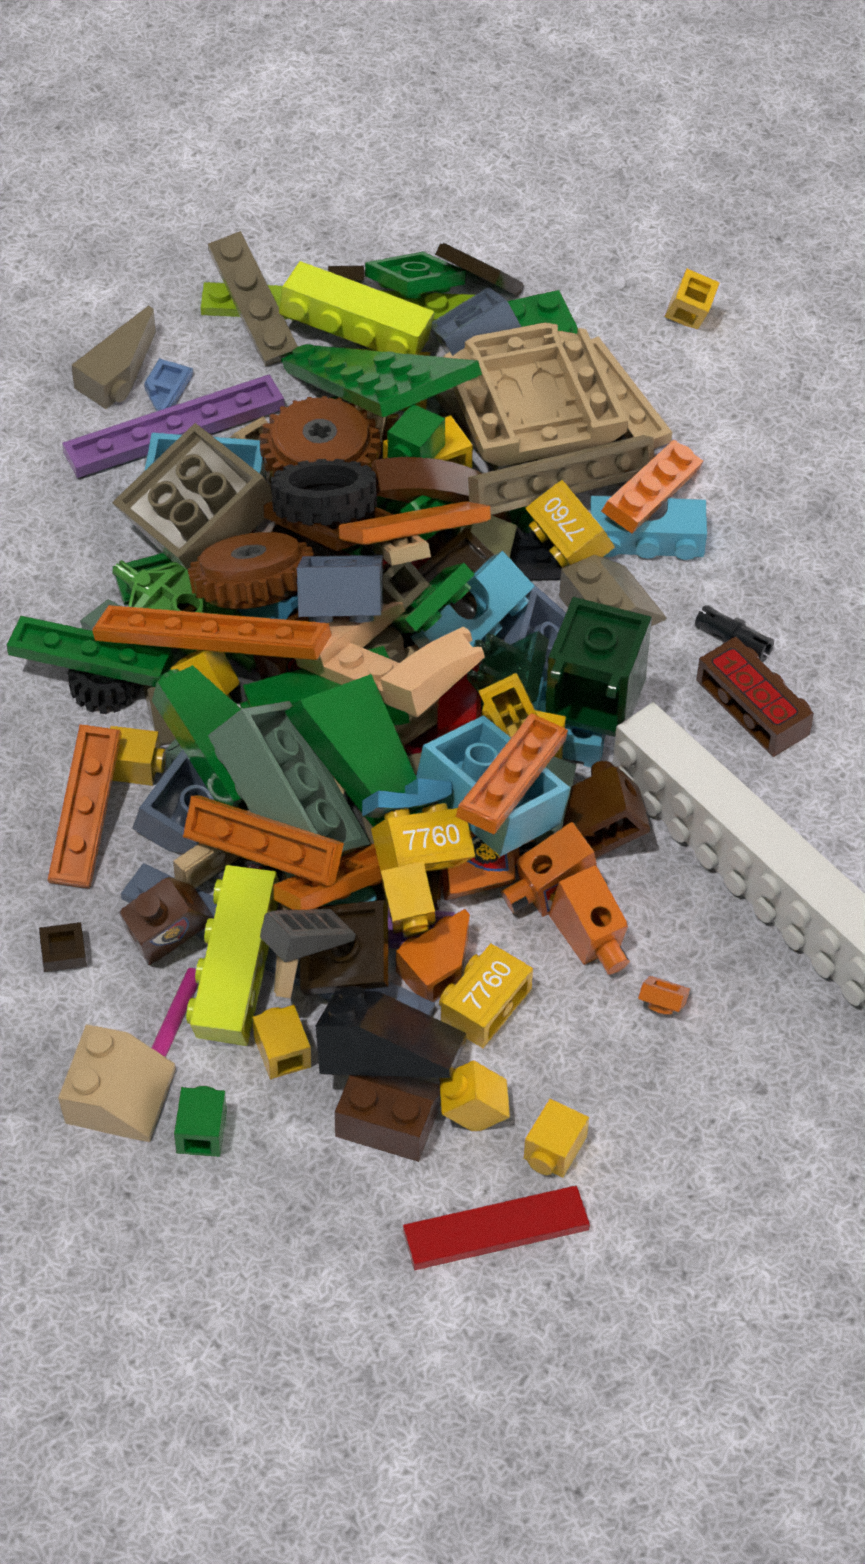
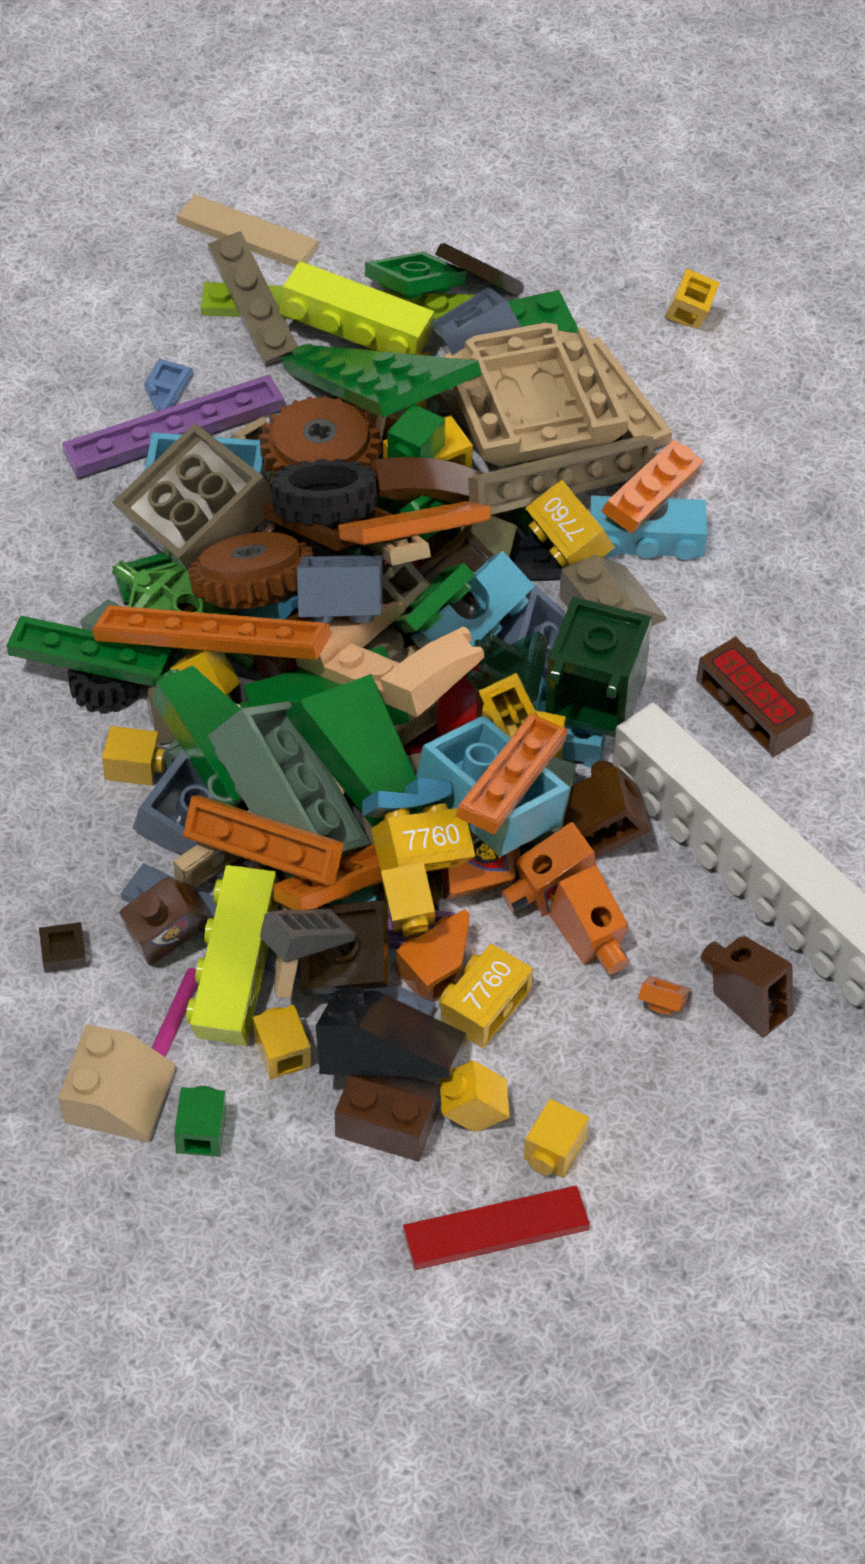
(84, 806): orange tile -> none
(113, 365): dark tan slope -> none
(259, 234): none -> tan tile
(354, 273): dark brown plate -> none
(728, 628): black pin -> none
(749, 980): none -> reddish brown torso

